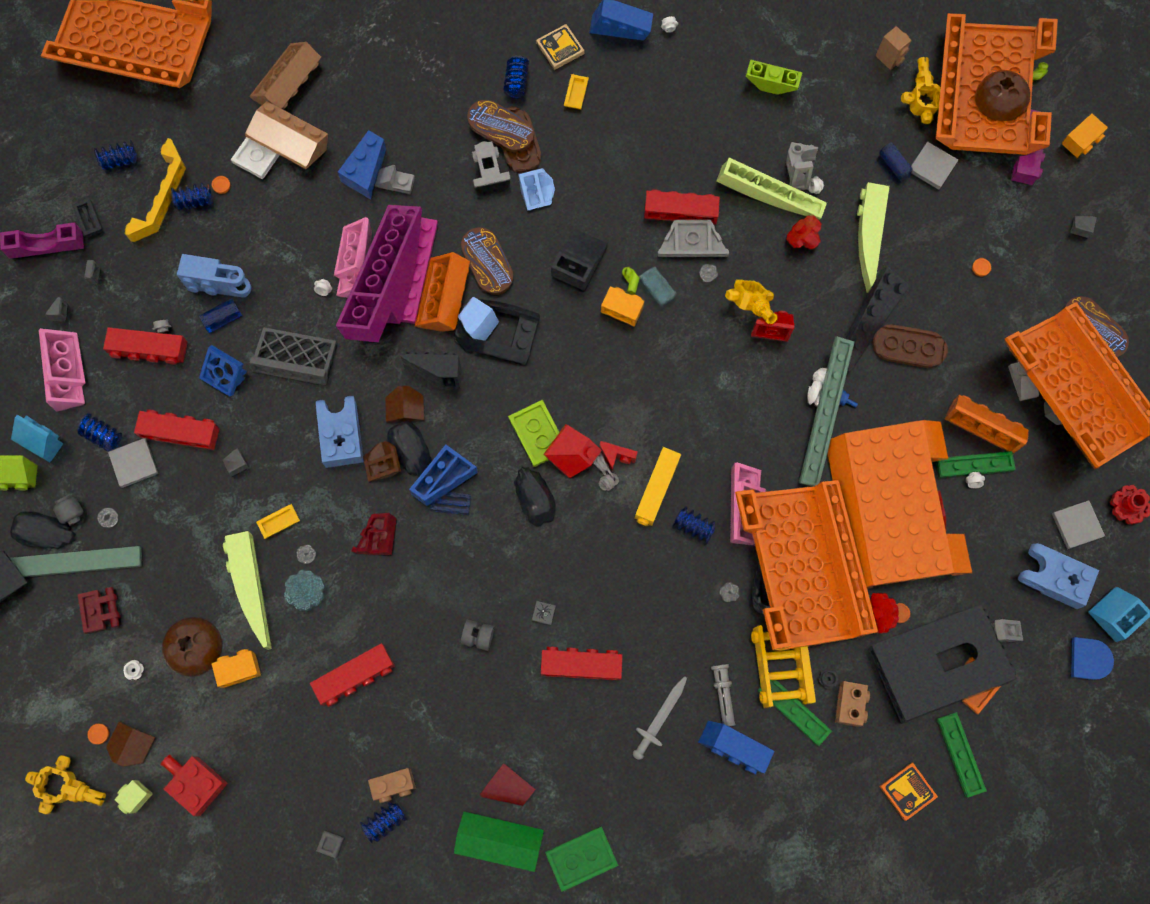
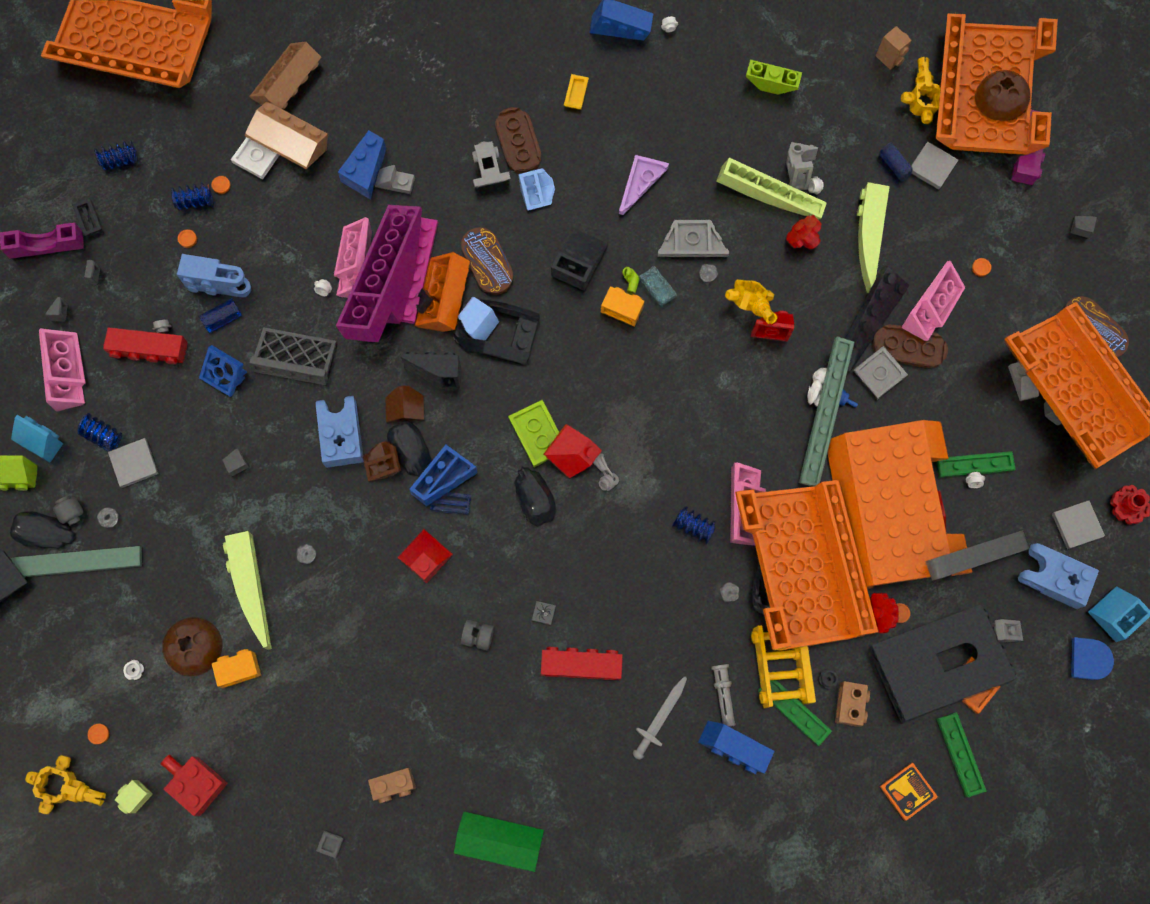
(92, 611): dark red plate -> none
(129, 745): reddish brown slope -> none
(140, 229): yellow slope -> none
(176, 429): red brick -> none
(187, 238): none -> orange piece
(277, 521): yellow tile -> none
(304, 590): clear light blue plant -> none
(352, 675): red brick -> none
(377, 536): dark red slope -> none
(383, 821): clear blue piece -> none
(424, 301): none -> black tile
(425, 556): none -> red slope
(500, 126): reddish brown tile -> none
(508, 787): dark red slope -> none
(516, 76): clear blue piece -> none
(560, 46): tile -> none
(581, 859): green tile -> none
(612, 452): red slope -> none
(641, 178): none -> lavender wing
(657, 486): yellow slope -> none
(681, 206): red brick -> none
(880, 372): none -> light grey tile
(935, 303): none -> bright pink slope
(977, 555): none -> dark grey beam
(987, 424): orange slope -> none
(1040, 71): lime arm -> none
(1084, 135): light orange brick -> none

